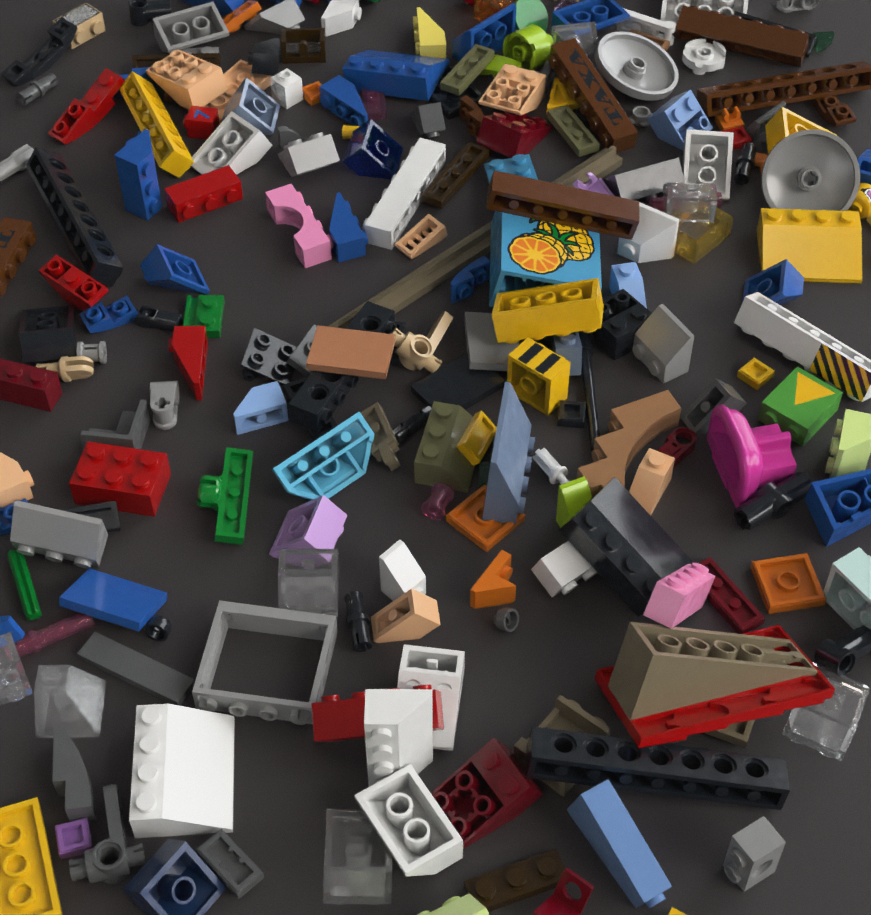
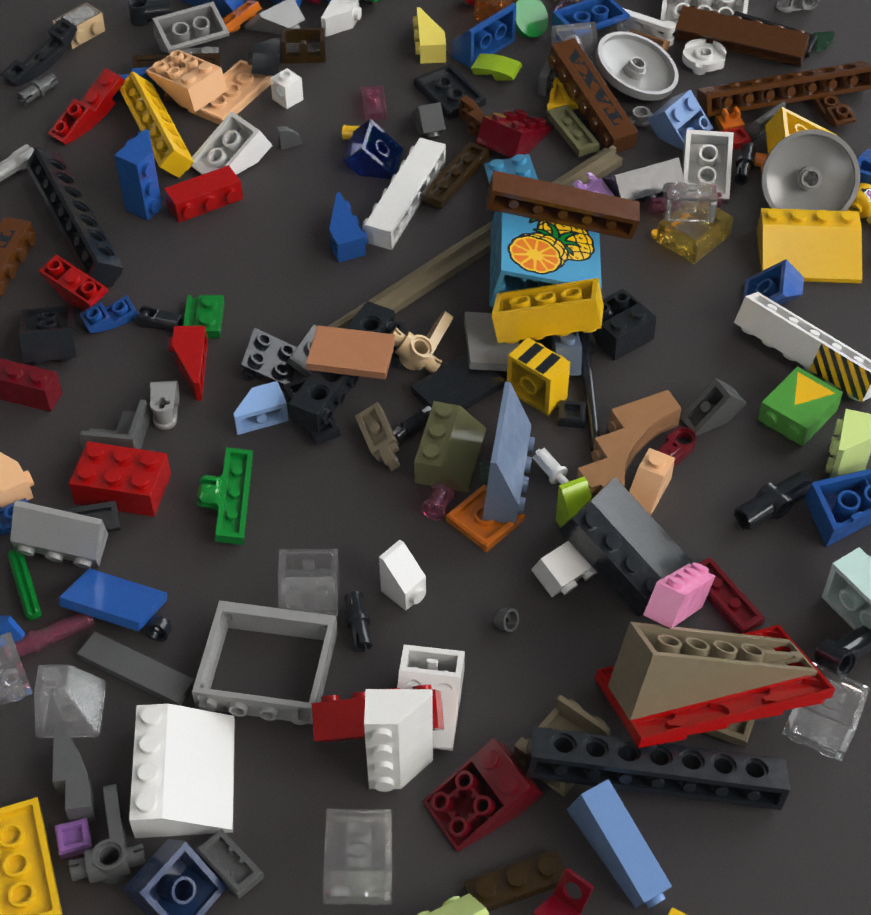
(71, 367): tan arm -> none
(96, 352): light grey bush -> none
(173, 271): blue slope -> none
(201, 122): red brick -> none
(254, 107): sand blue slope -> none
(310, 155): slope -> none
(310, 526): lavender slope -> none
(311, 93): orange tile -> none
(311, 242): bright pink arch -> none
(329, 461): medium azure wedge -> none
(343, 100): blue slope -> none
(395, 73): blue slope -> none
(406, 618): light nougat slope -> none
(411, 823): white slope -> none
(426, 224): light nougat slope -> none
(467, 69): olive plate -> none
(473, 274): blue slope -> none
(477, 438): yellow tile -> none
(493, 585): orange slope -> none
(515, 90): light nougat slope -> none
(529, 46): lime brick -> none
(629, 278): light blue slope -> none
(653, 238): white slope -> none
(664, 345): light grey slope -> none
(748, 455): dark pink piece -> none
(753, 854): light grey brick -> none
(755, 373): yellow tile -> none
(788, 583): orange tile -> none

